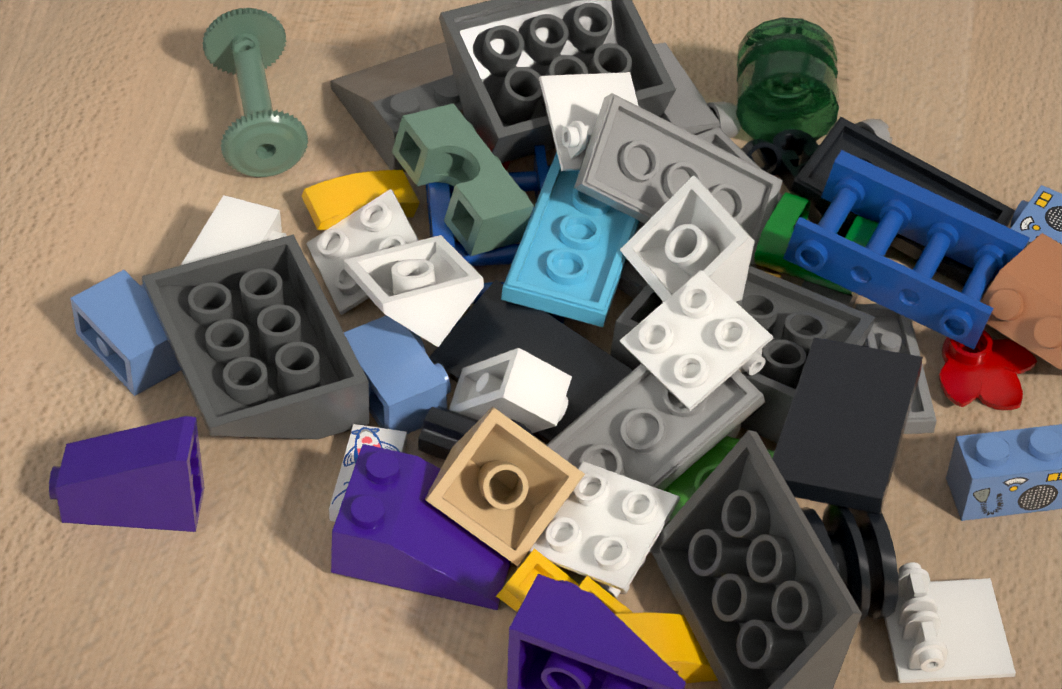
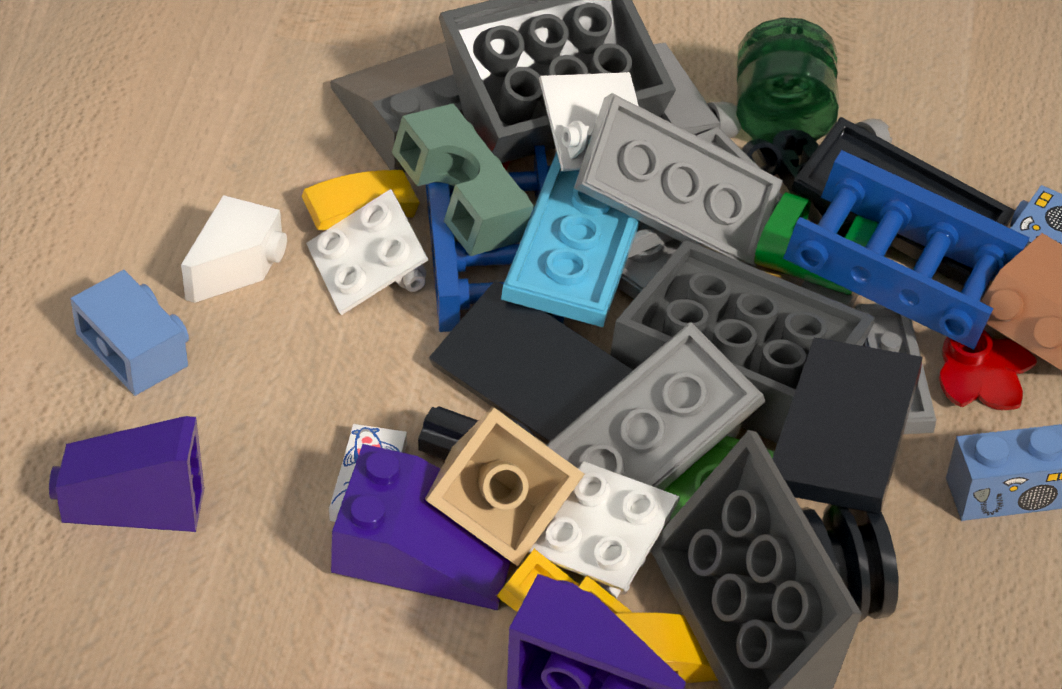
(260, 344): dark grey slope -> none
(263, 139): sand green hose -> none
(399, 374): medium blue brick -> none
(419, 285): white slope -> none
(515, 386): white slope -> none
(691, 236): white slope -> none
(698, 340): white hinge -> none
(946, 629): white hinge -> none

